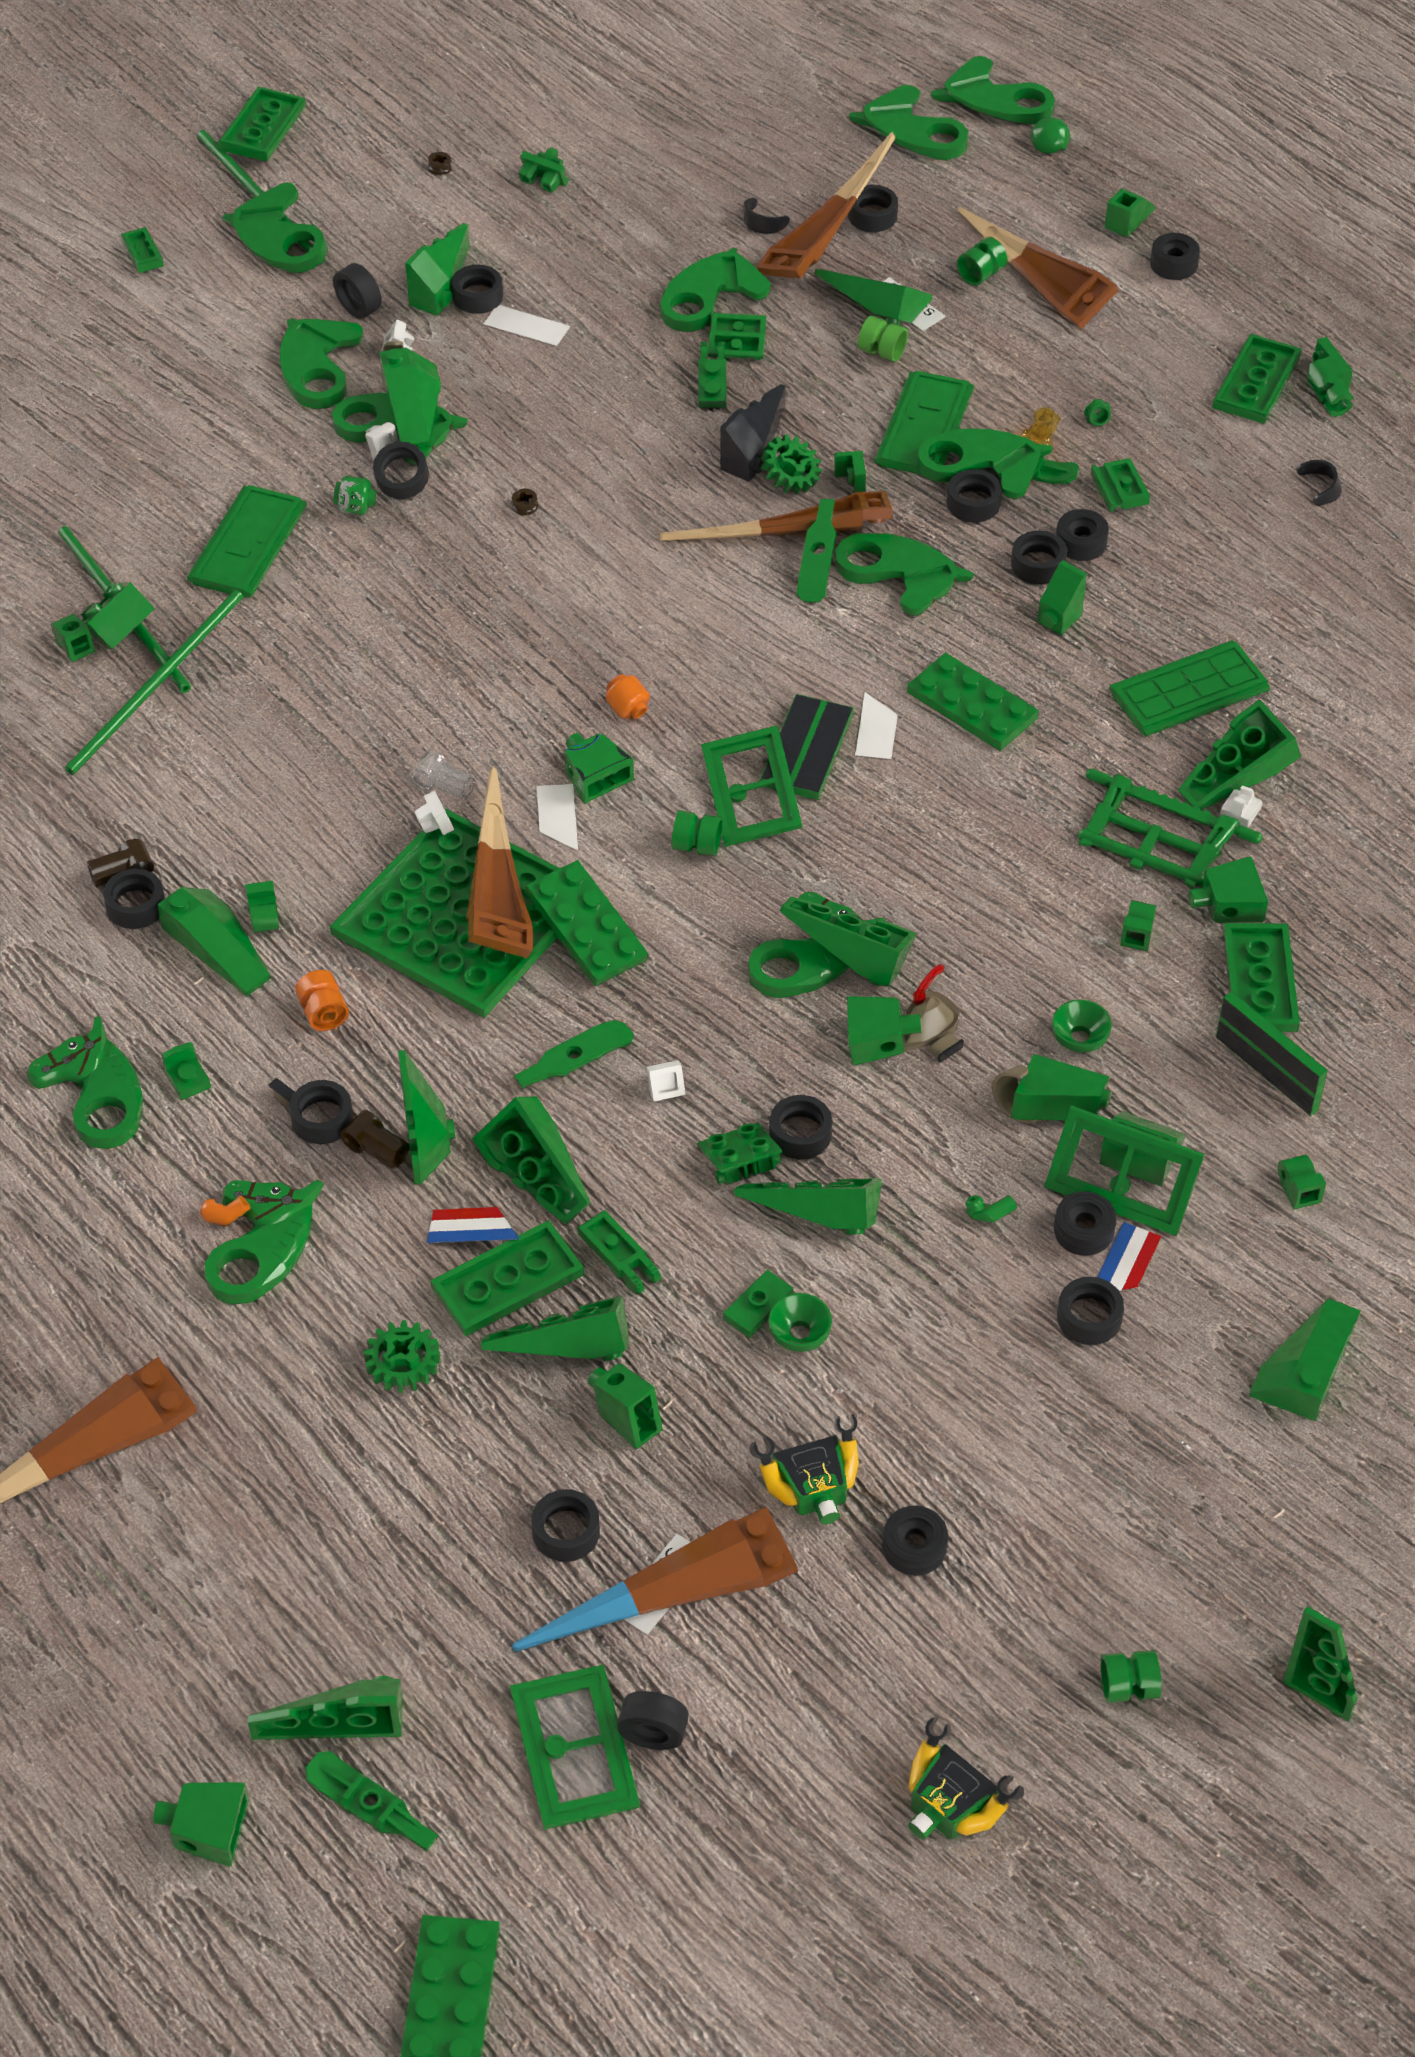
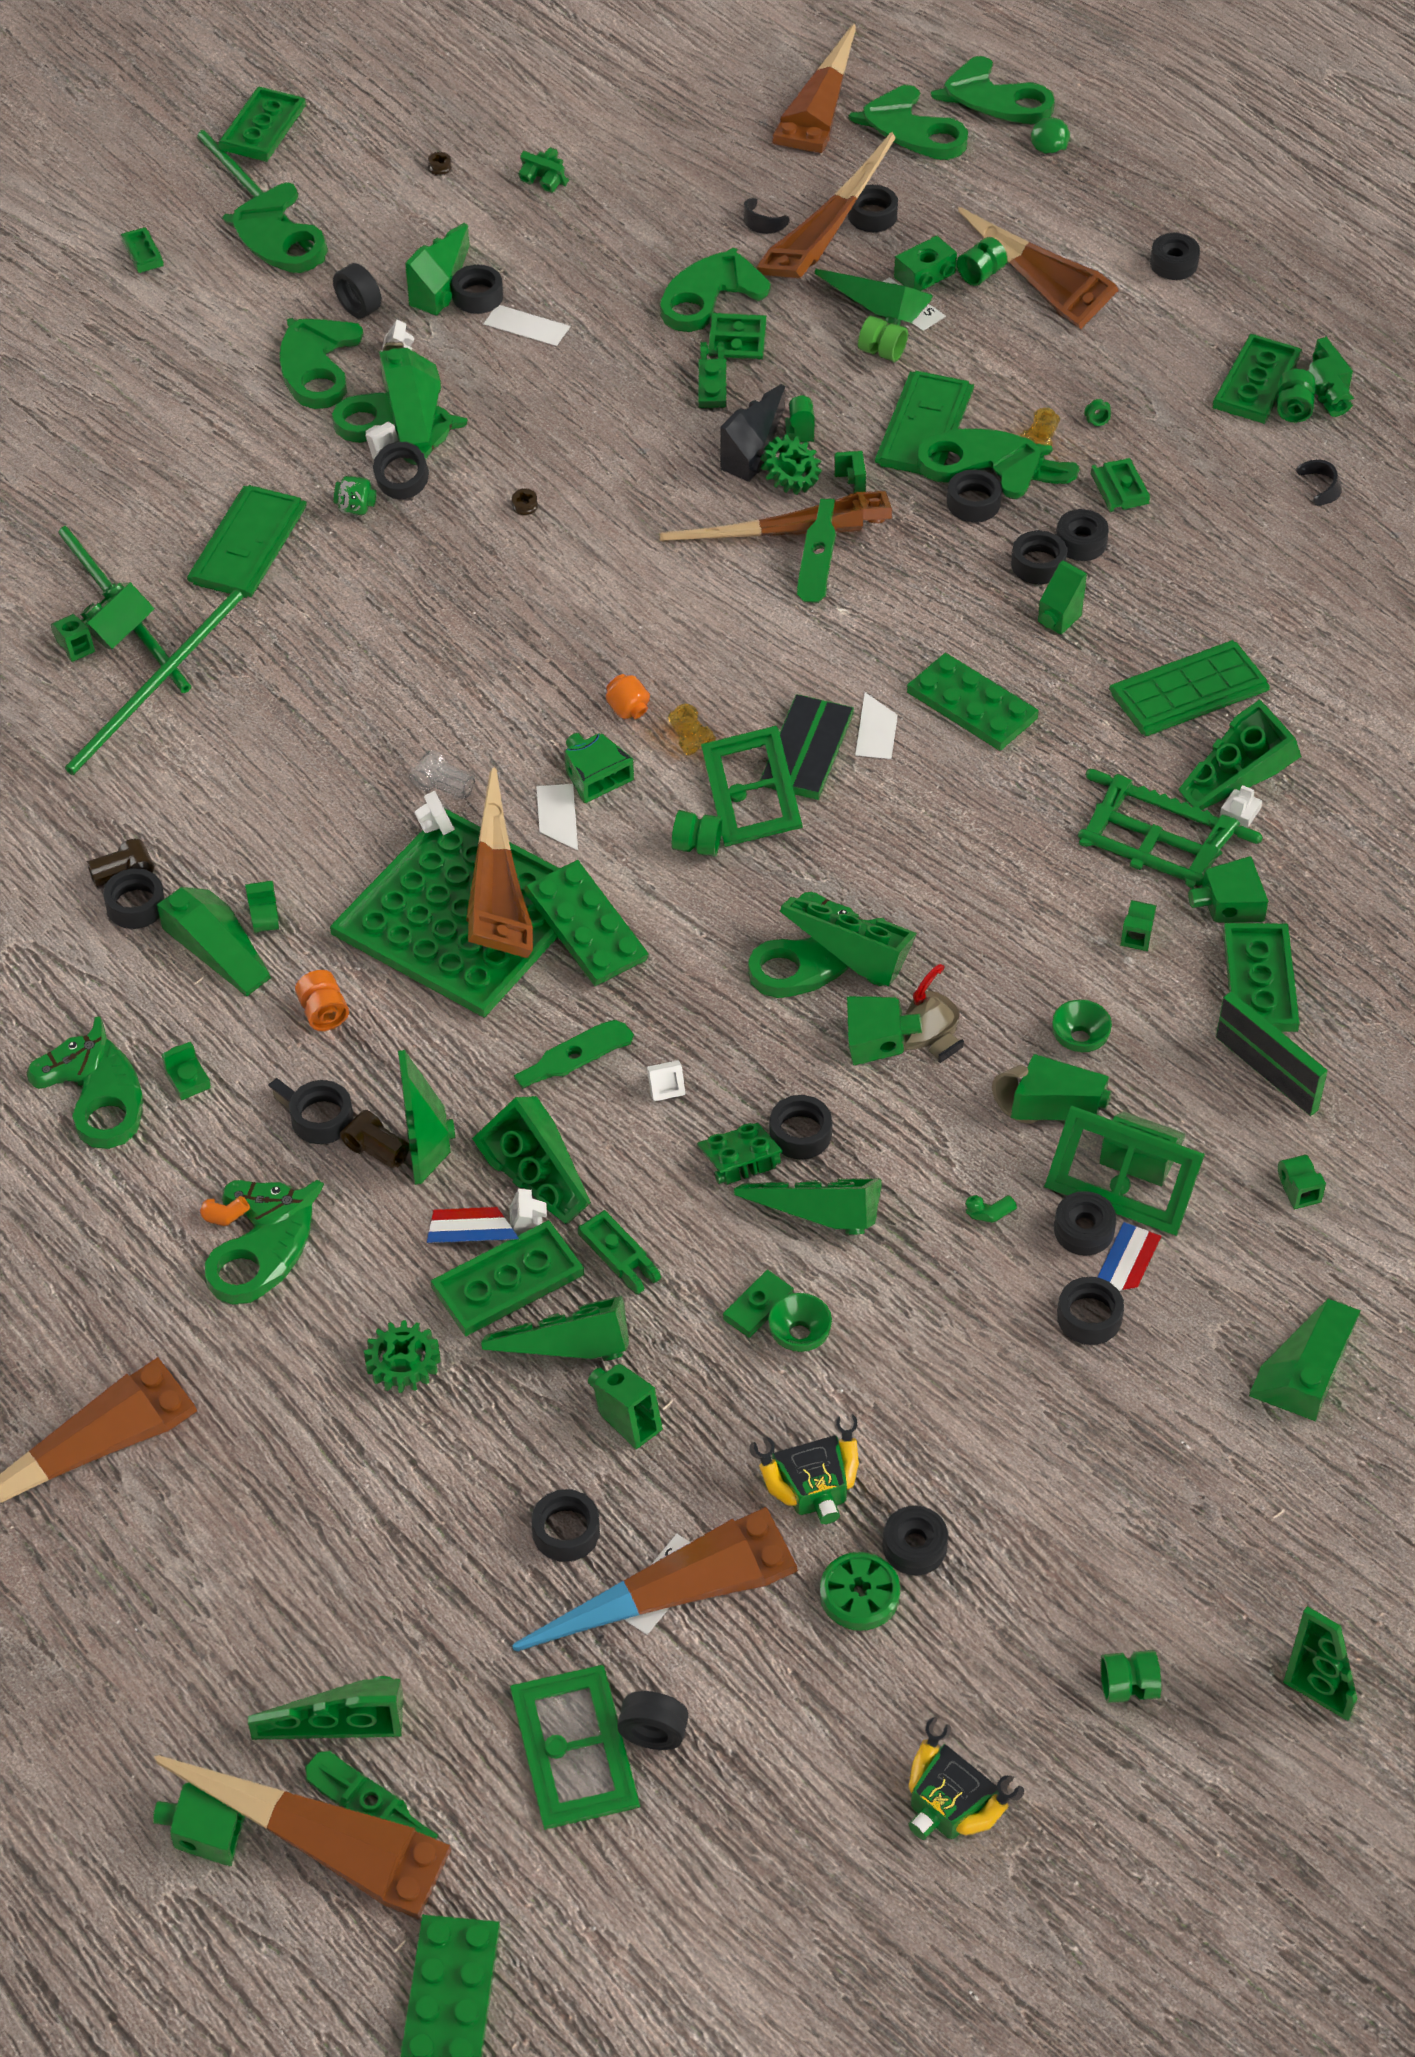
(370, 1852): none -> dark orange plate
(526, 1211): none -> white tile
(689, 728): none -> clear yellow plate
(801, 419): none -> green leg
(811, 114): none -> dark orange plate
(845, 1605): none -> green wheel
(925, 264): none -> green brick
(925, 570): green animal -> none
(1126, 212): green slope -> none
(1296, 395): none -> green wheel

